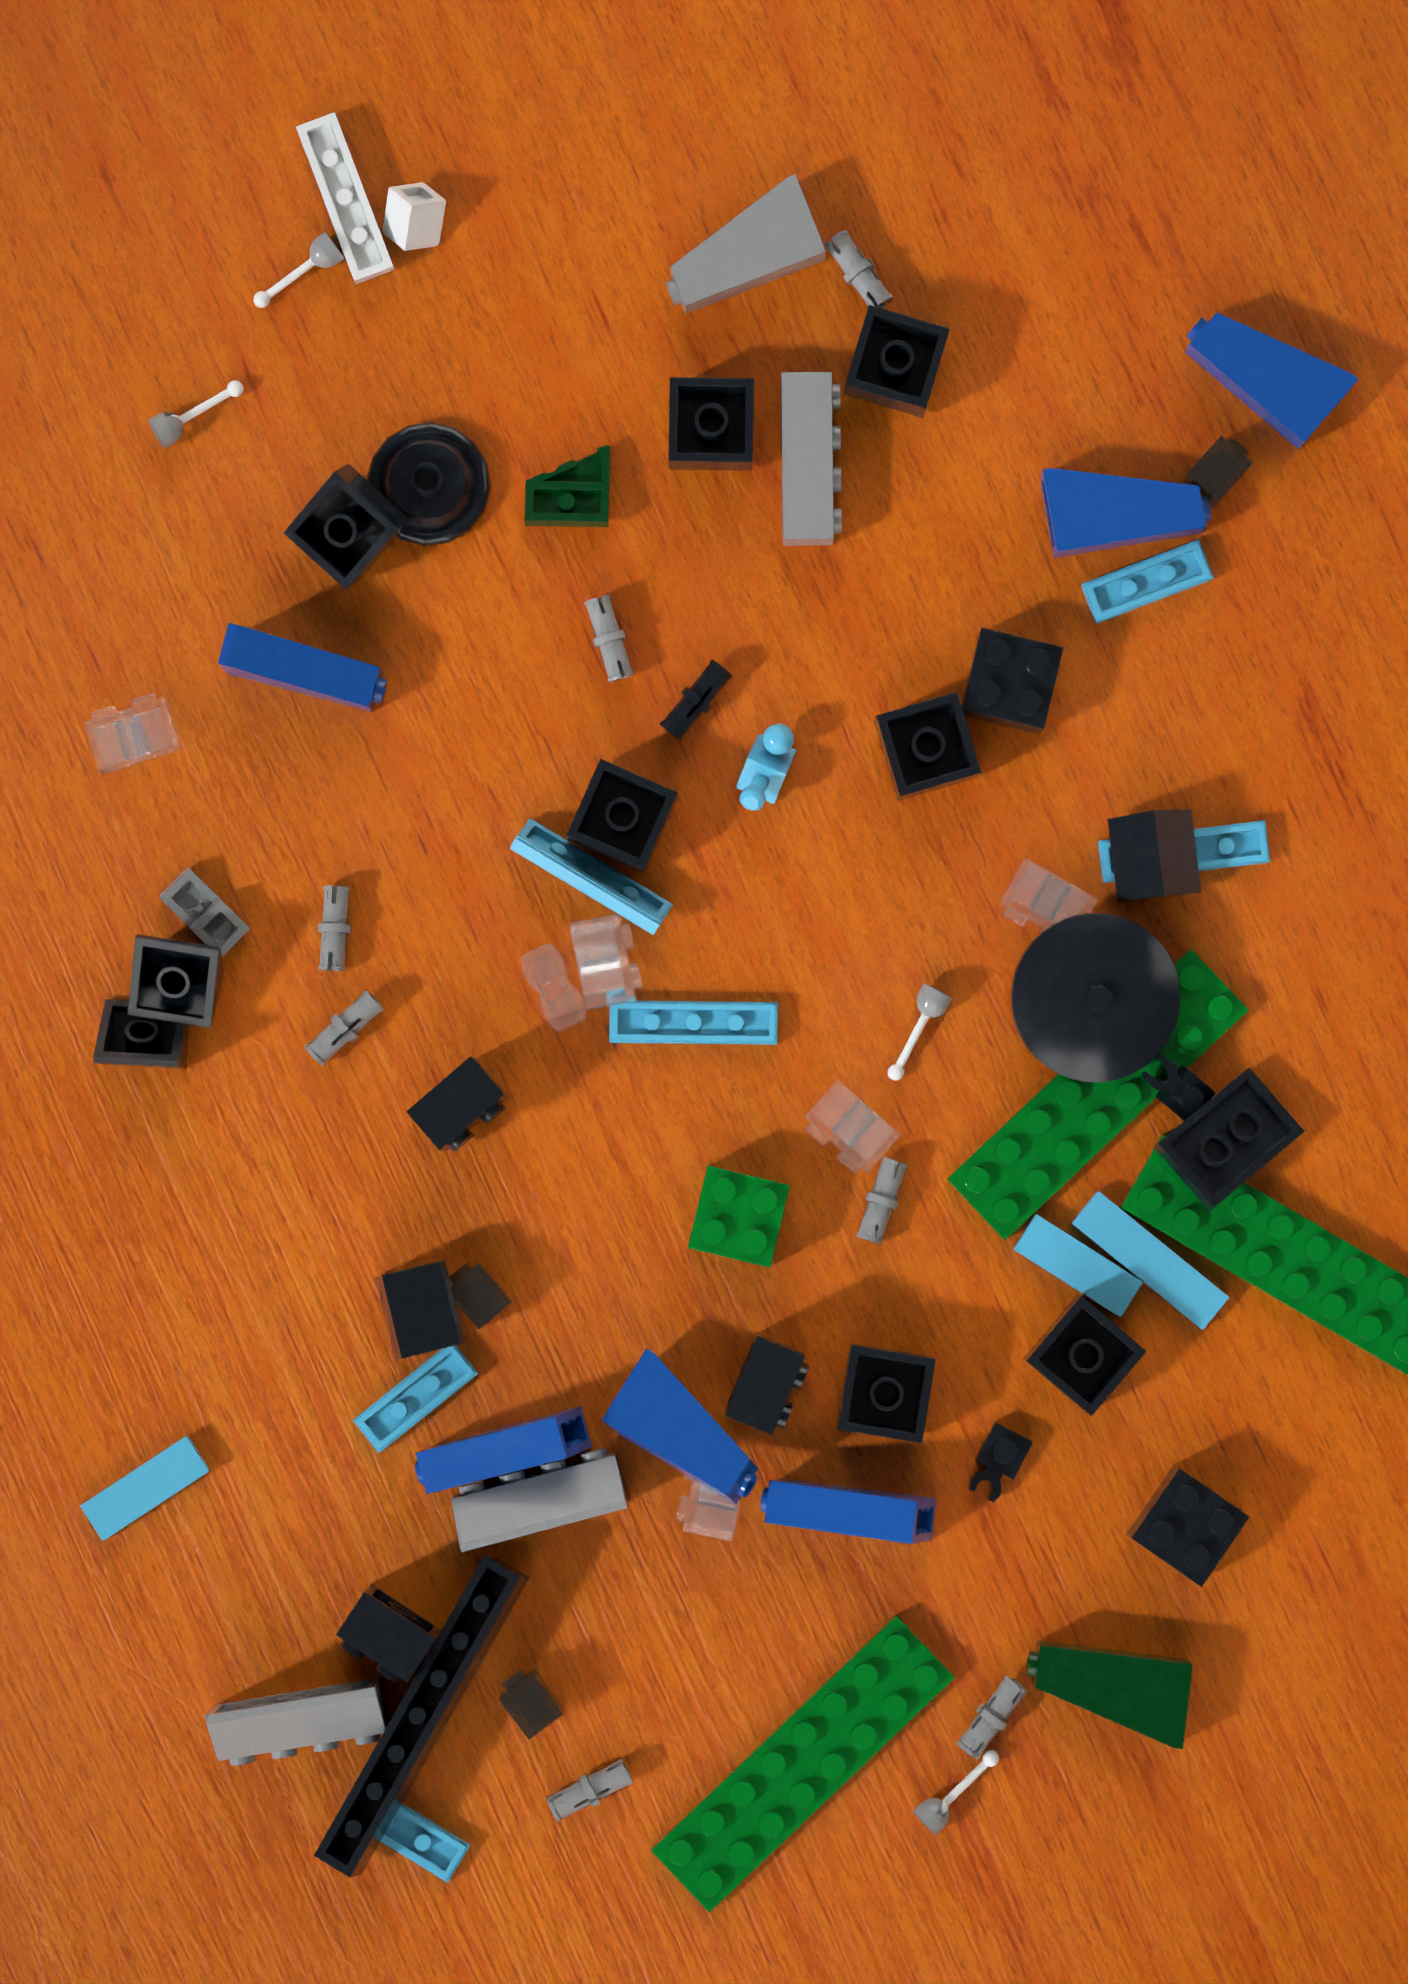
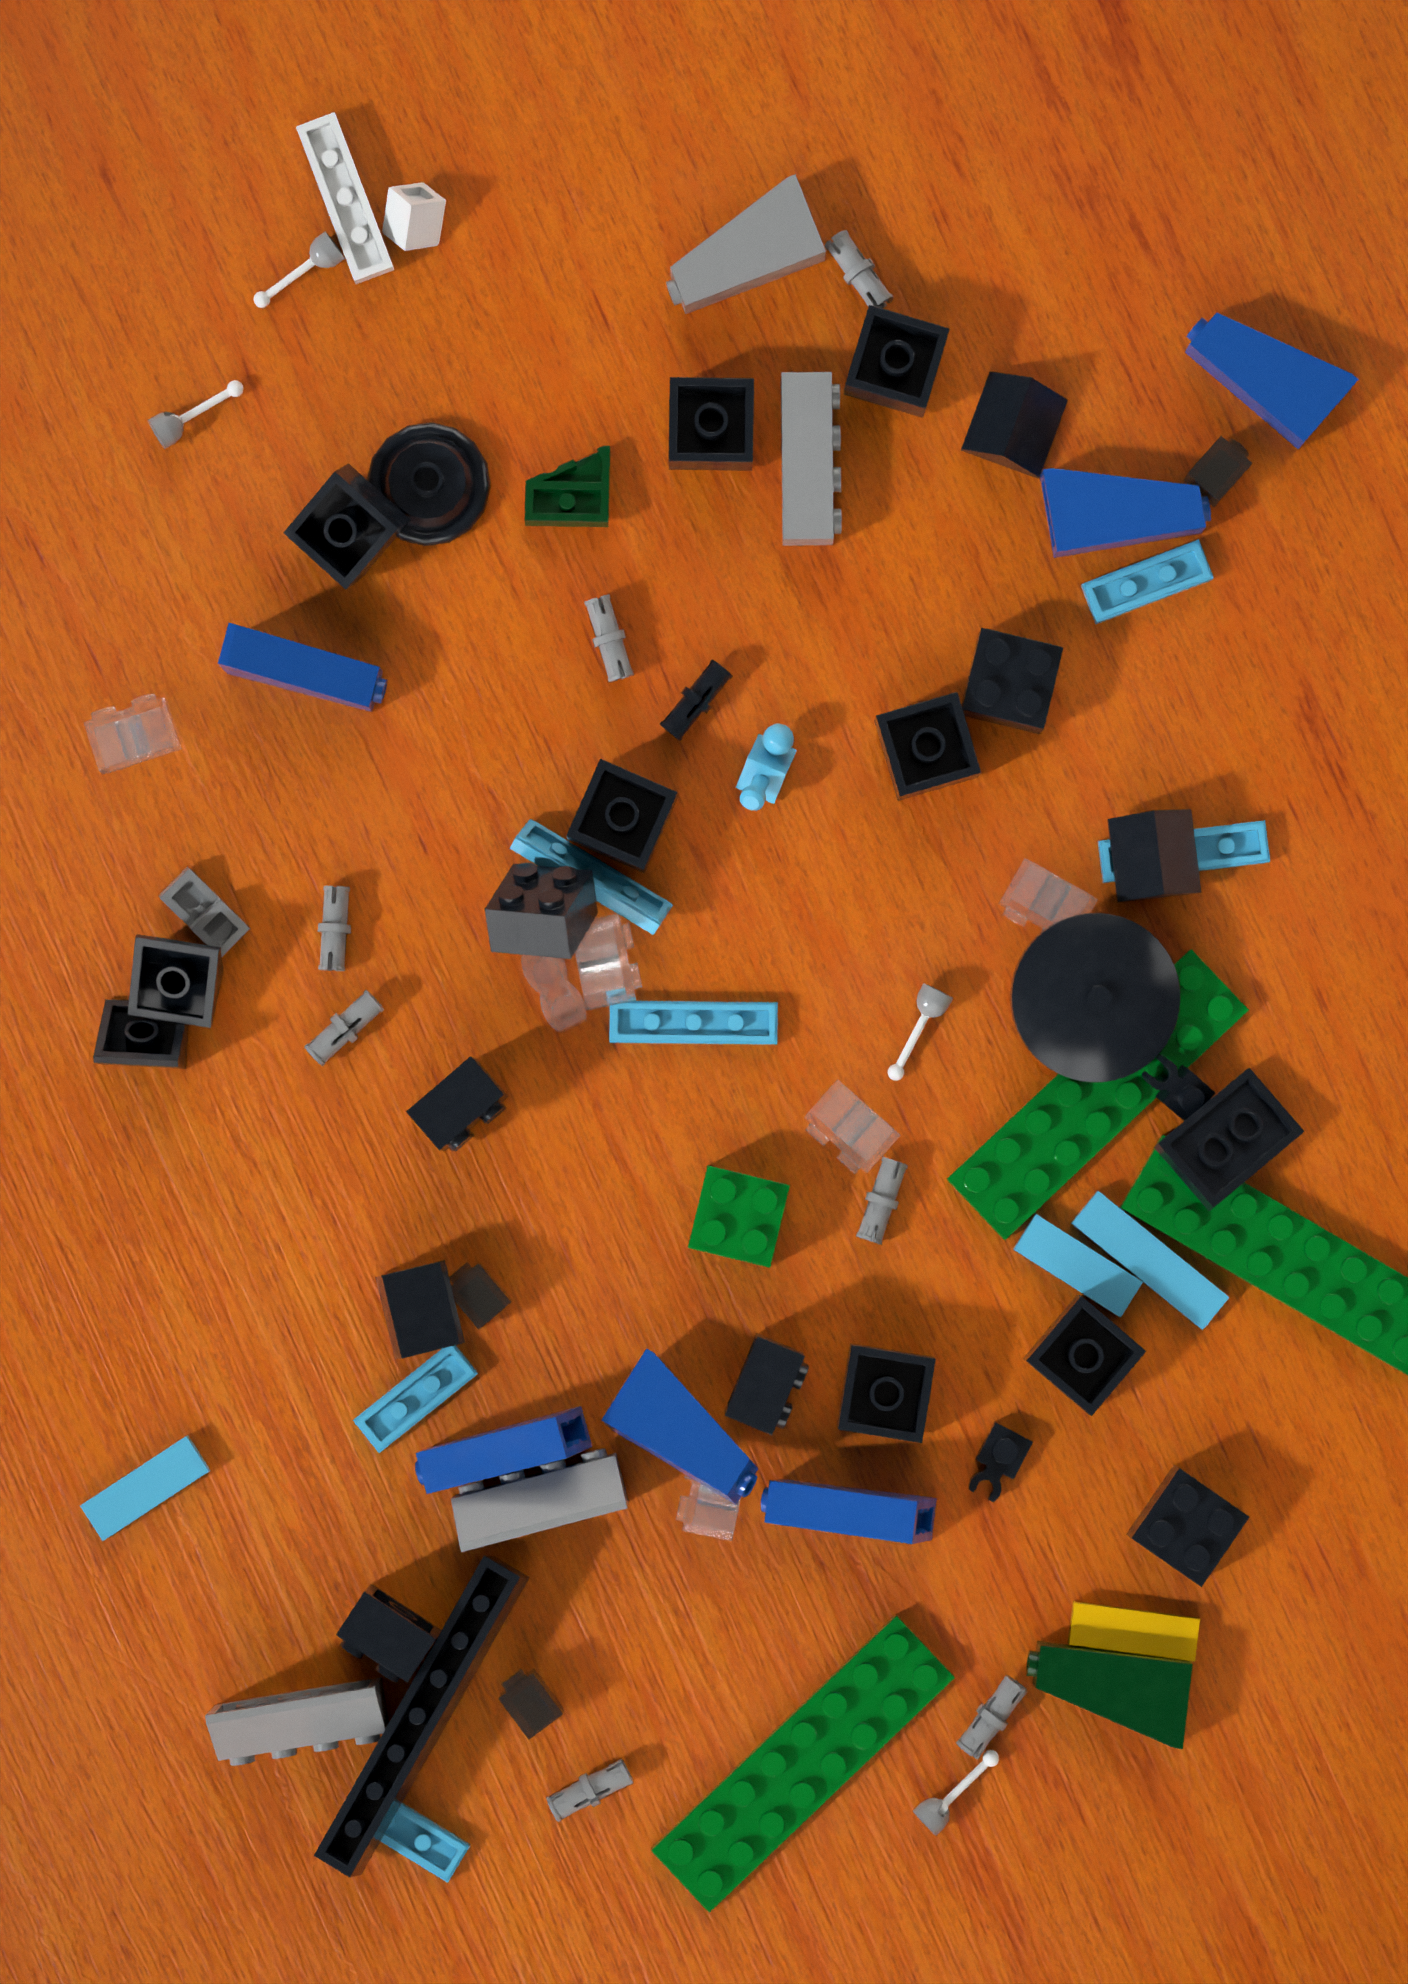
(541, 911): none -> black brick
(1015, 423): none -> black slope
(1133, 1631): none -> yellow tile

